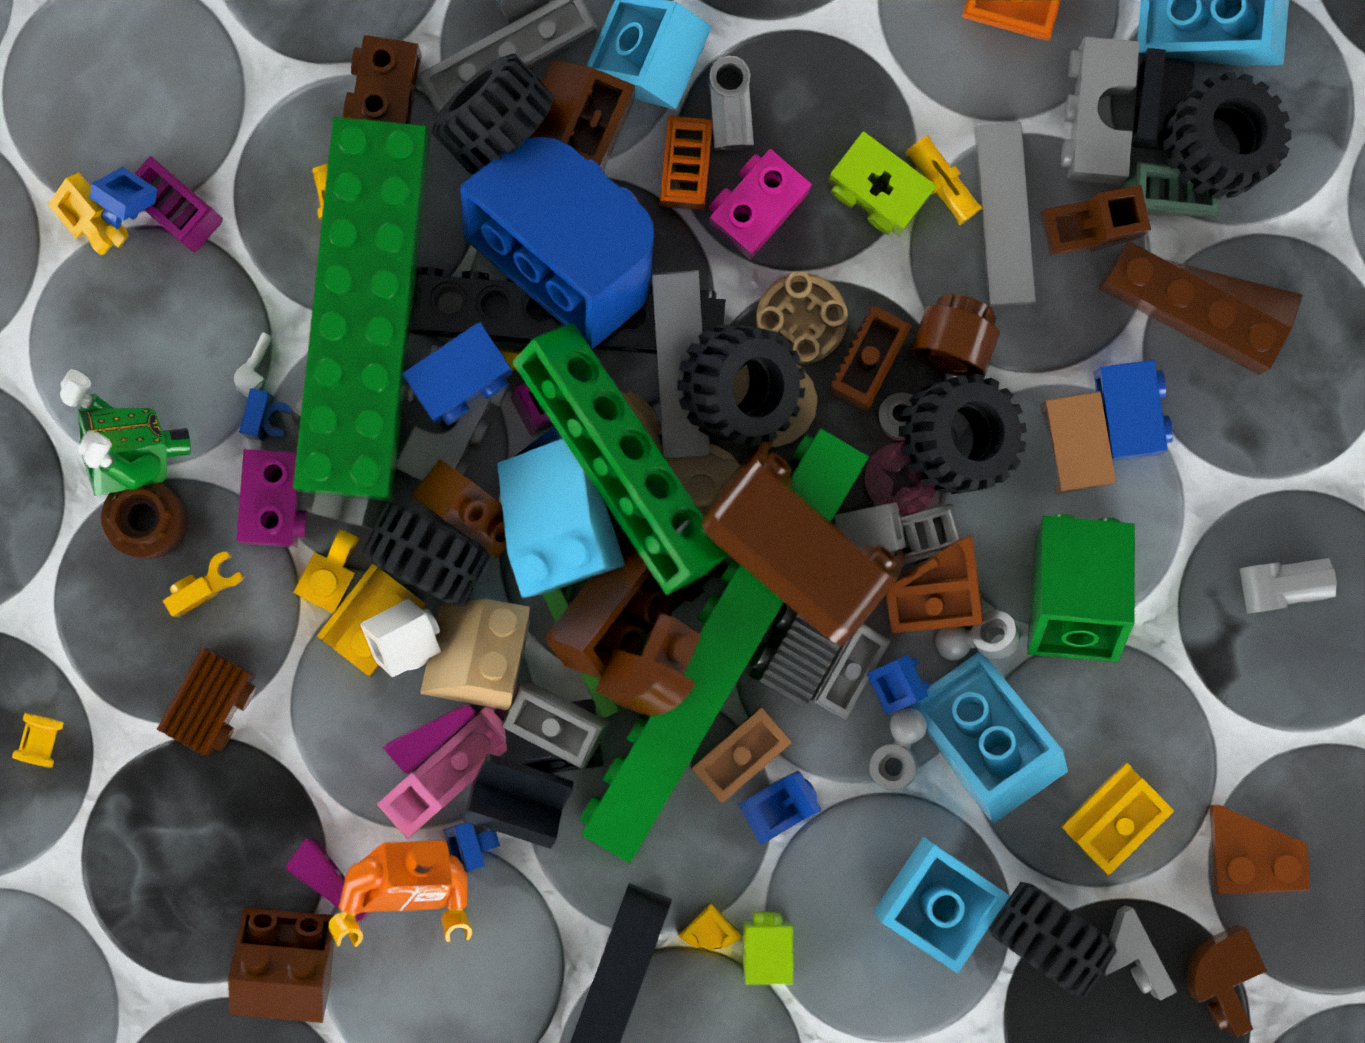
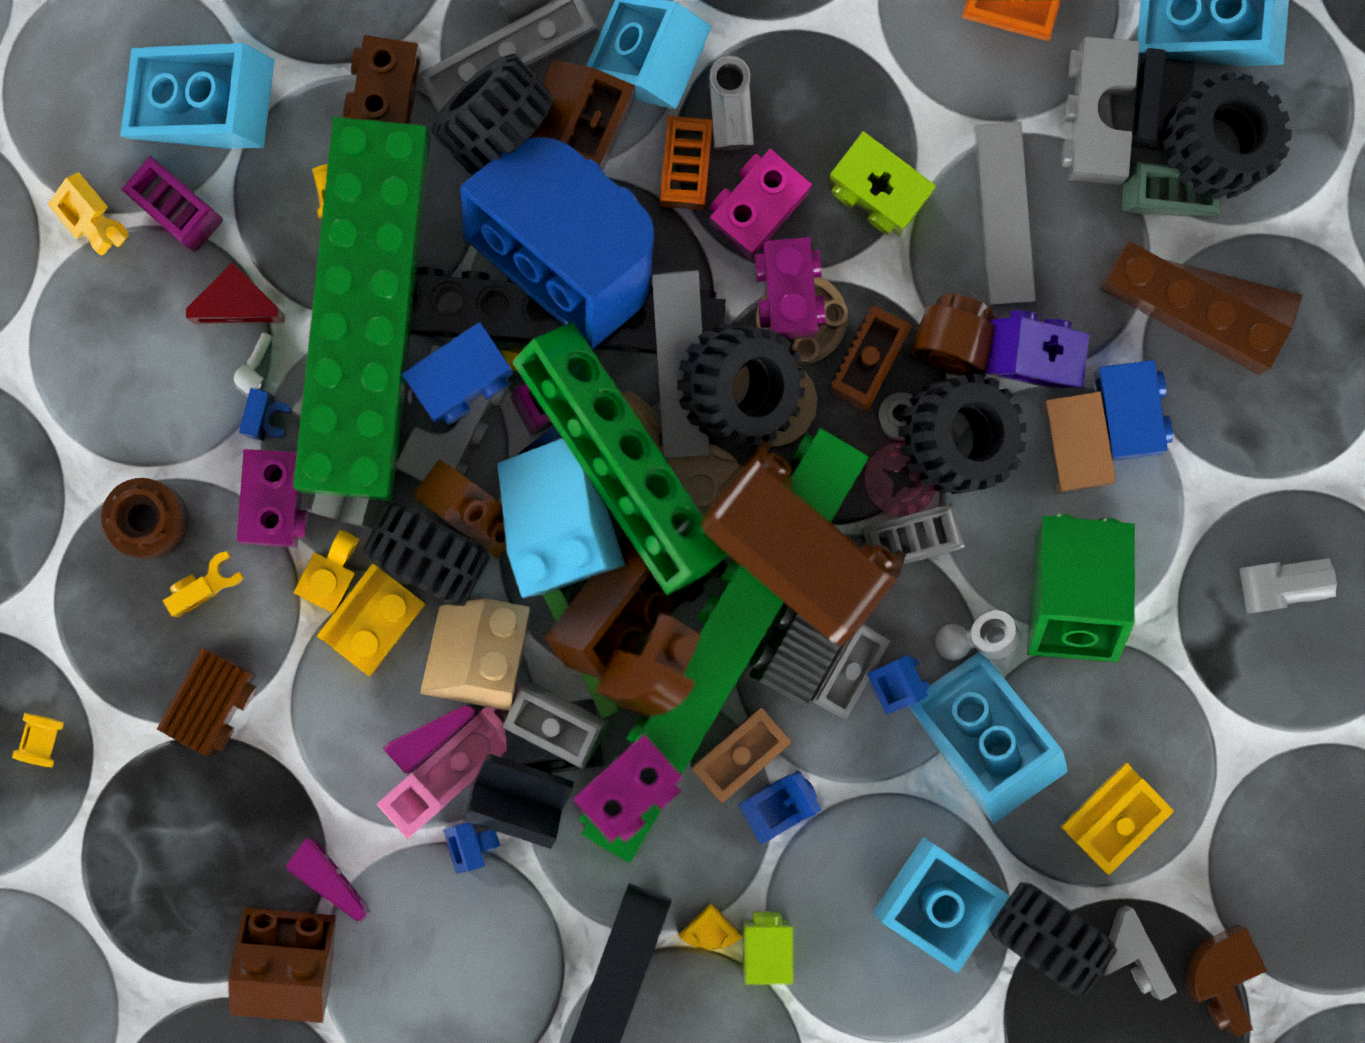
(120, 444): green torso -> none
(122, 196): blue tile -> none
(198, 95): none -> medium azure slope
(233, 300): none -> dark red slope
(402, 637): white brick -> none
(404, 879): orange torso -> none
(623, 783): none -> magenta brick
(789, 276): none -> magenta brick
(873, 526): light grey brick -> none
(907, 727): light grey plate -> none
(938, 591): dark orange wing -> none
(946, 179): yellow pin -> none
(1038, 351): none -> dark purple brick
(1098, 223): reddish brown brick -> none
(1255, 856): dark orange wing -> none

